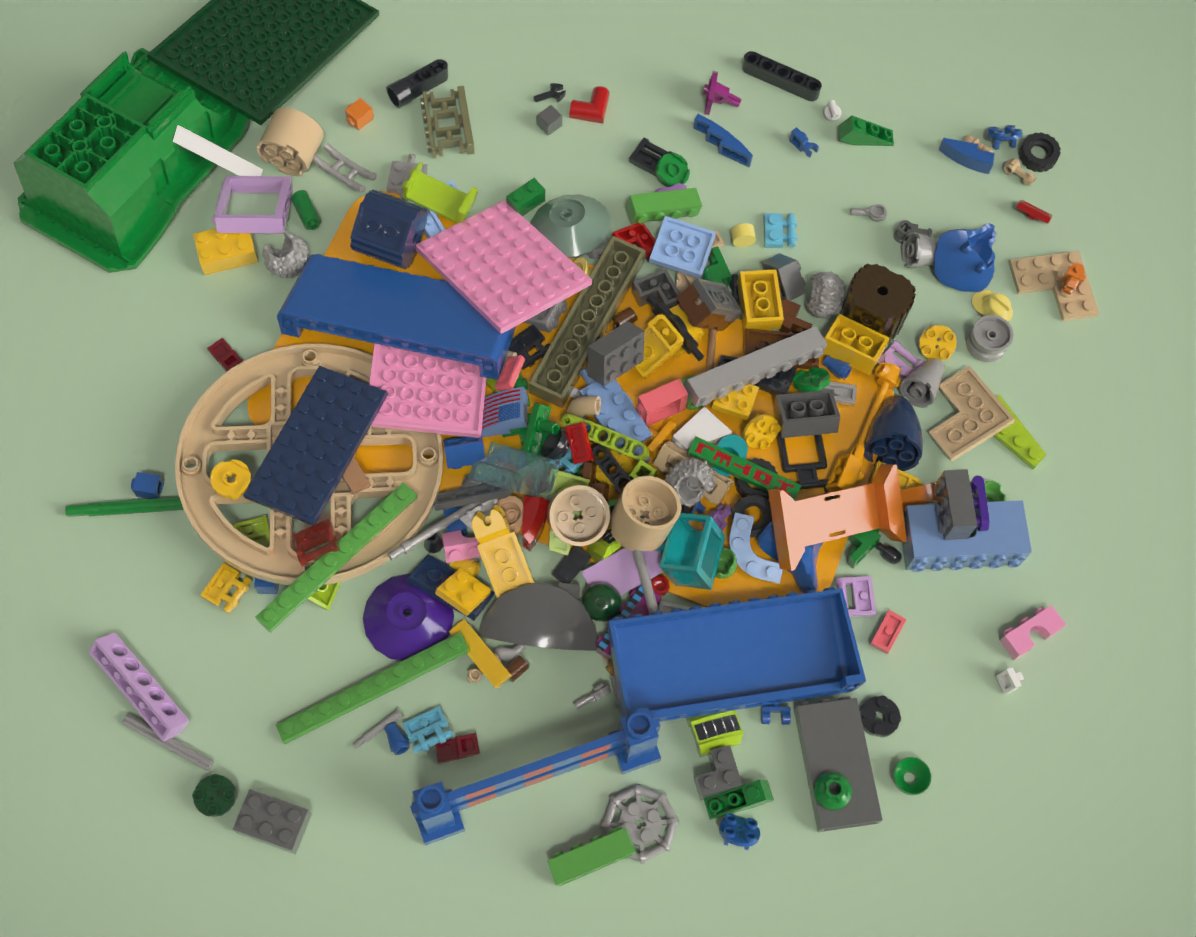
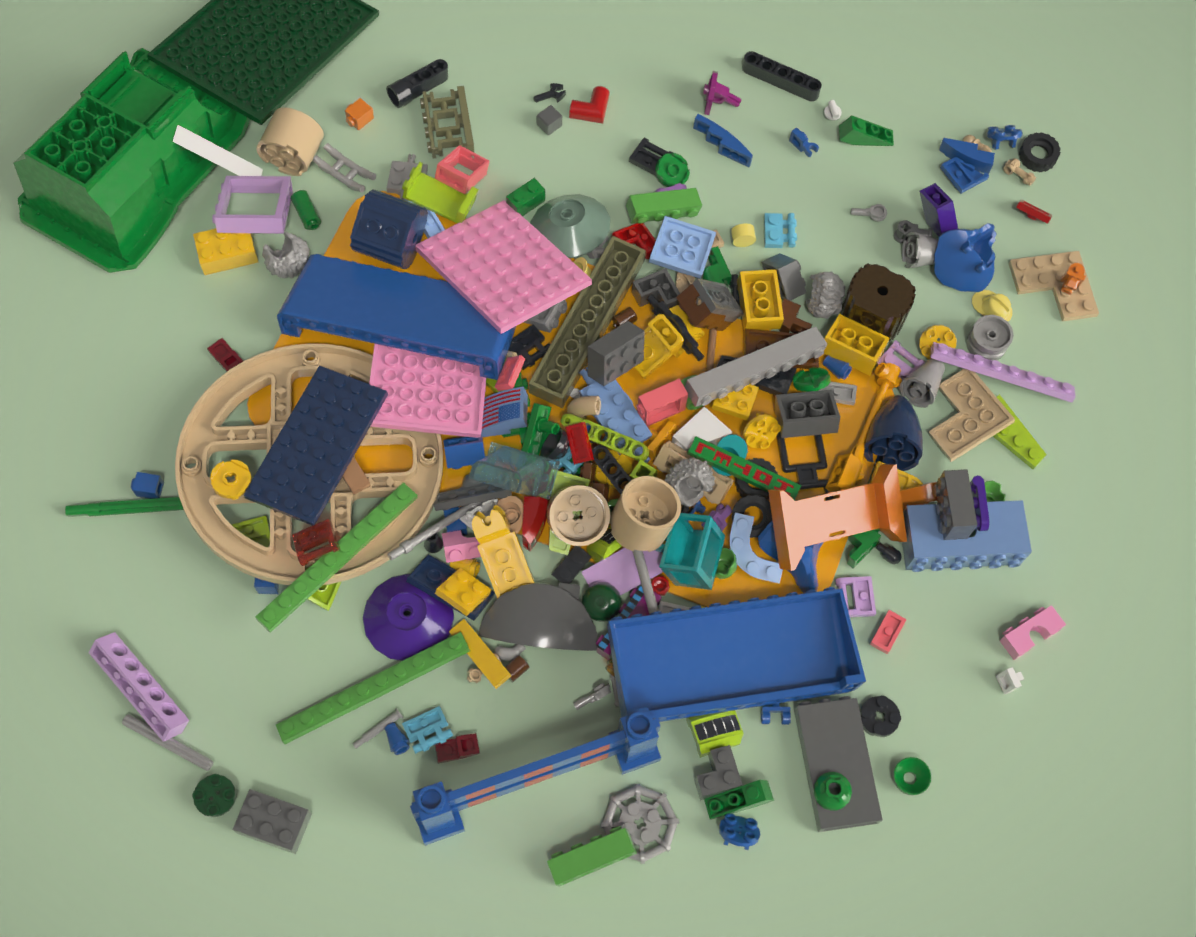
(220, 585): yellow plate -> none
(456, 179): none -> coral window
(938, 209): none -> dark purple brick
(962, 174): none -> blue wing
(1003, 372): none -> lavender plate

